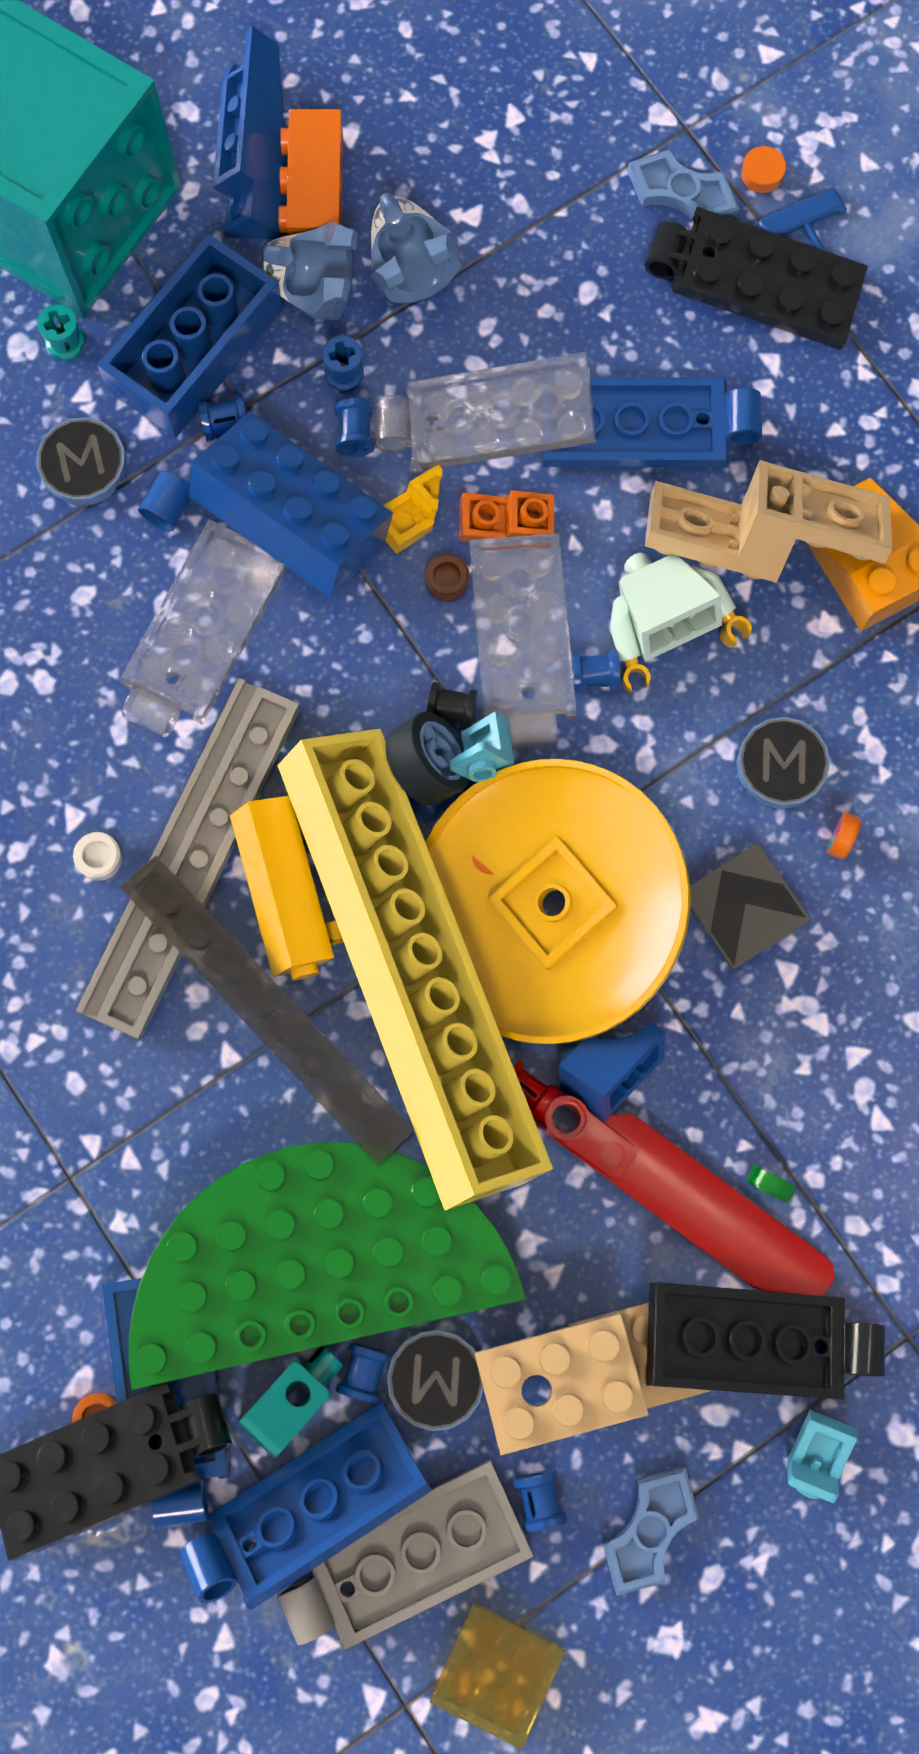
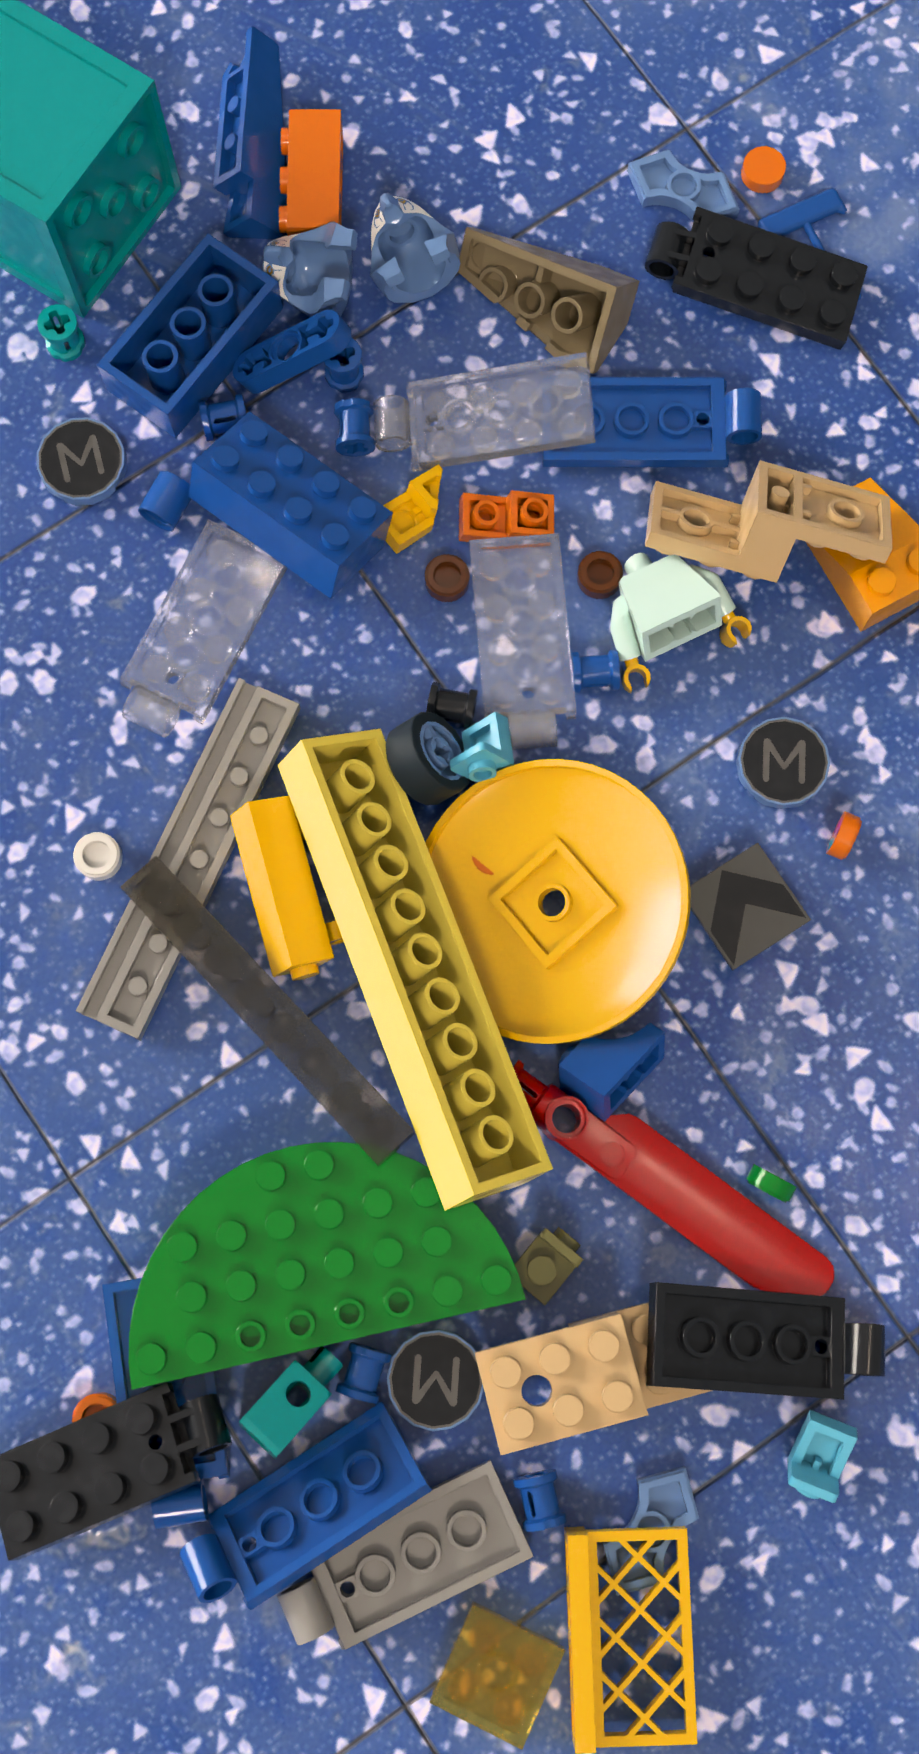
(317, 341): none -> blue beam
(548, 1263): none -> olive bracket
(553, 295): none -> dark tan wedge
(586, 1646): none -> yellow fence
(599, 574): none -> reddish brown tile

